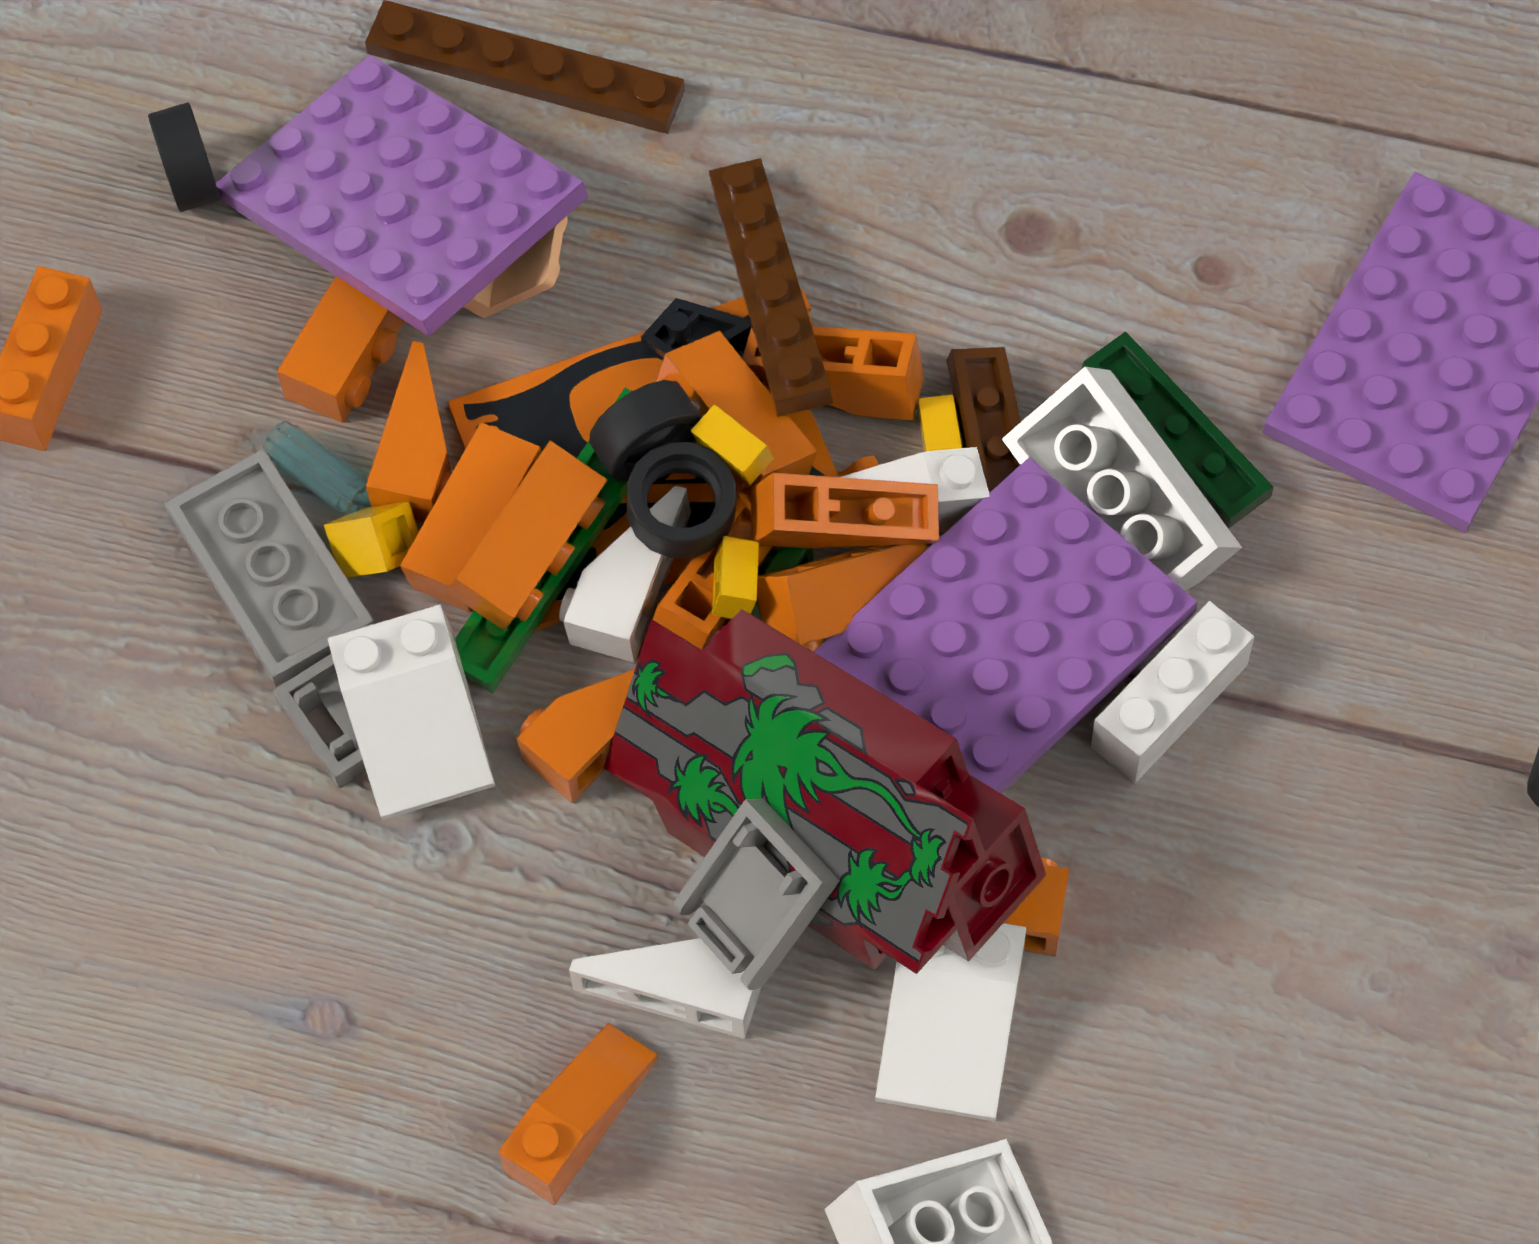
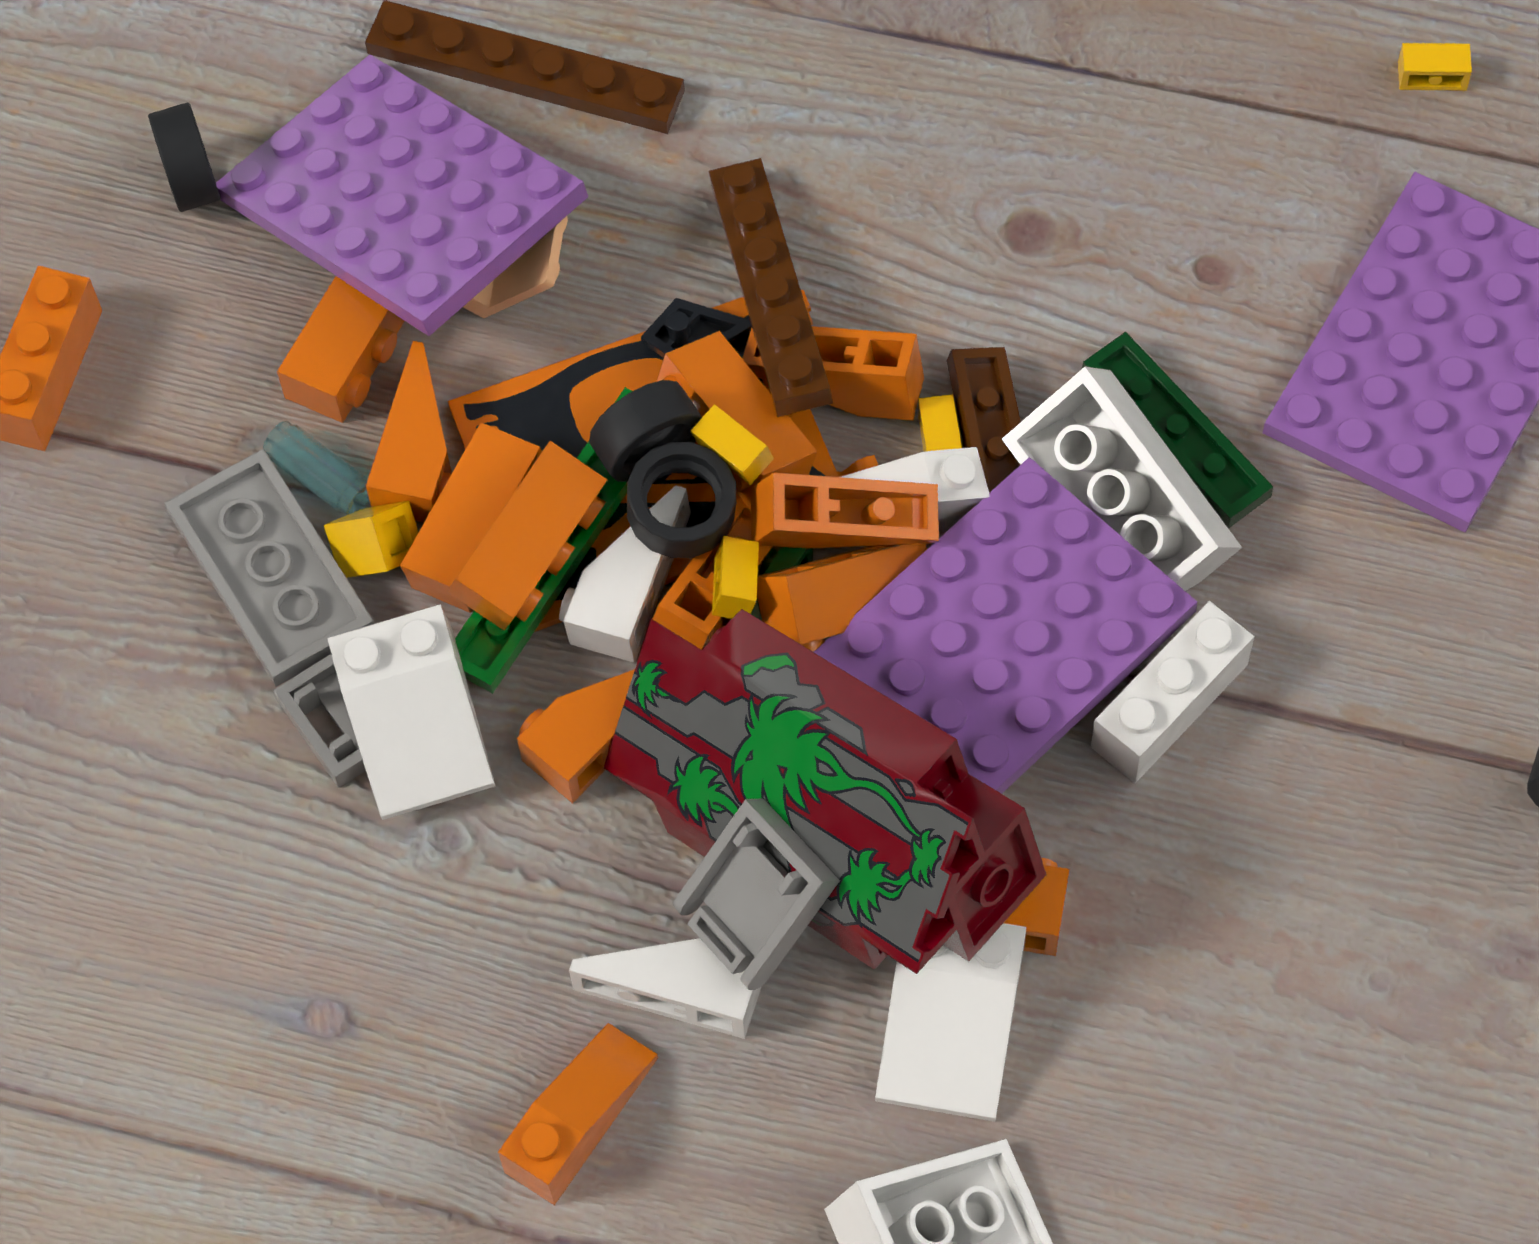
(1434, 66): none -> yellow piece

